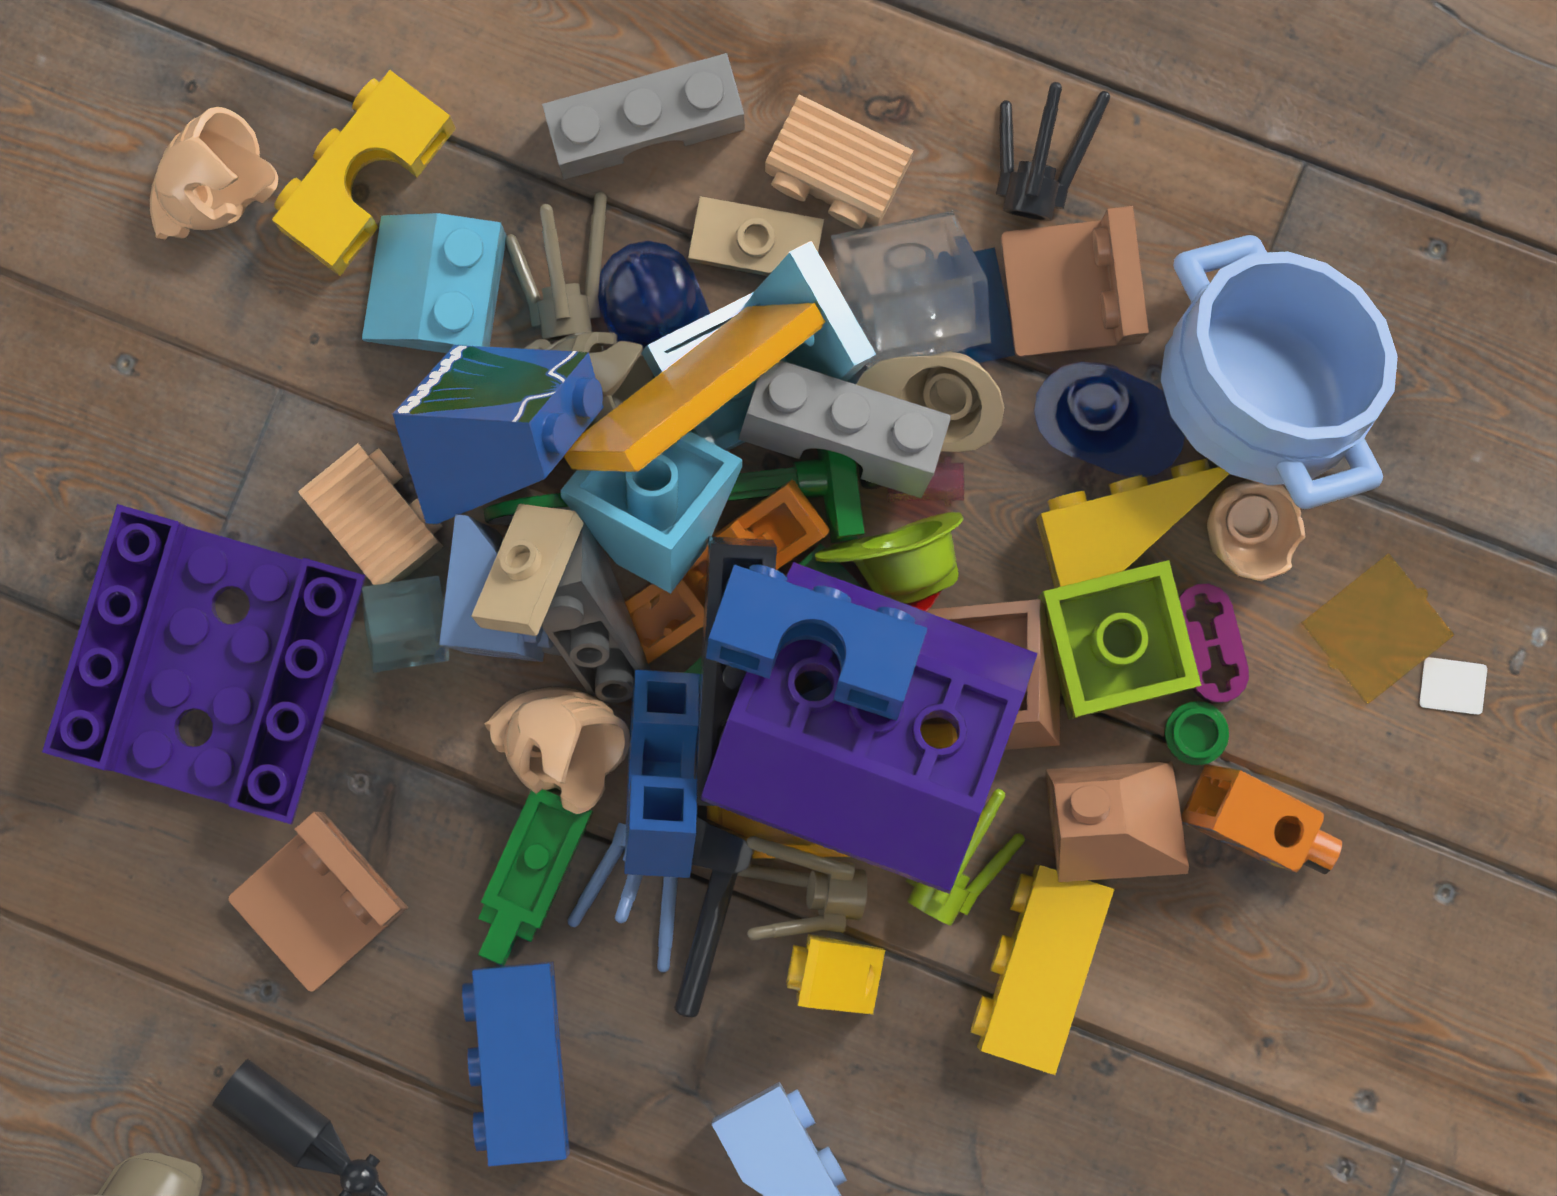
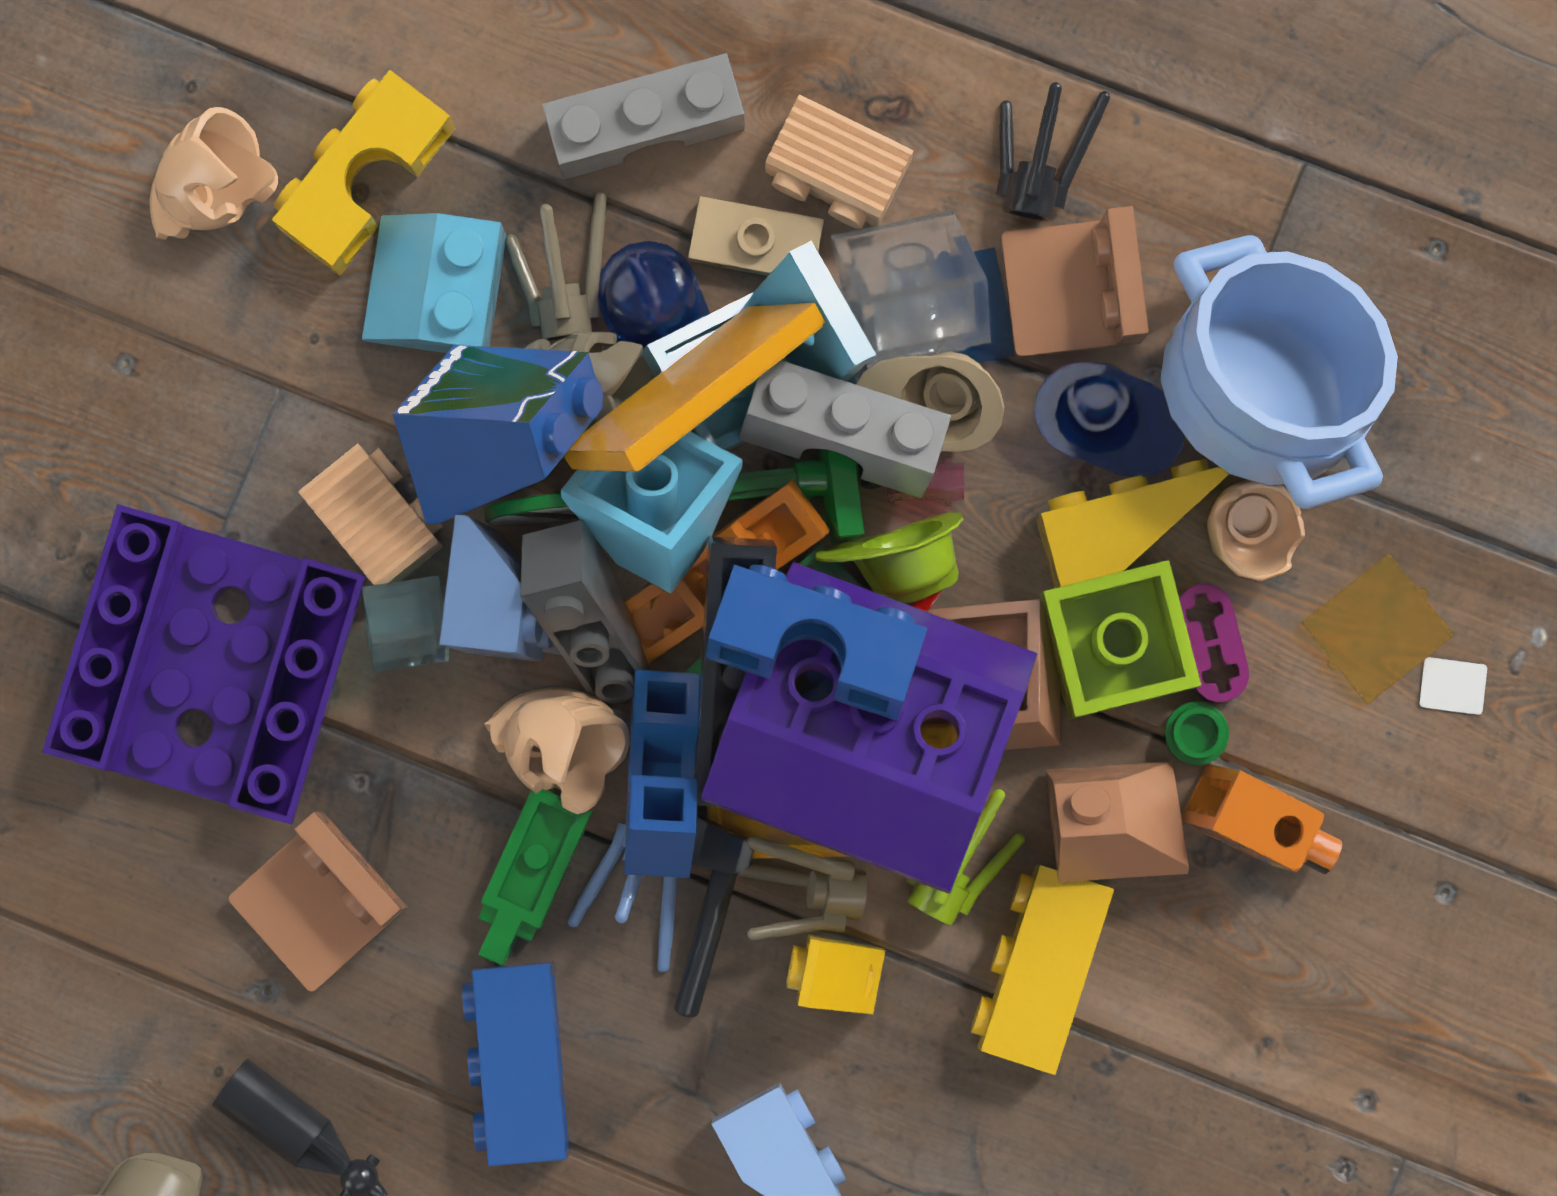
(527, 569): tan plate -> none

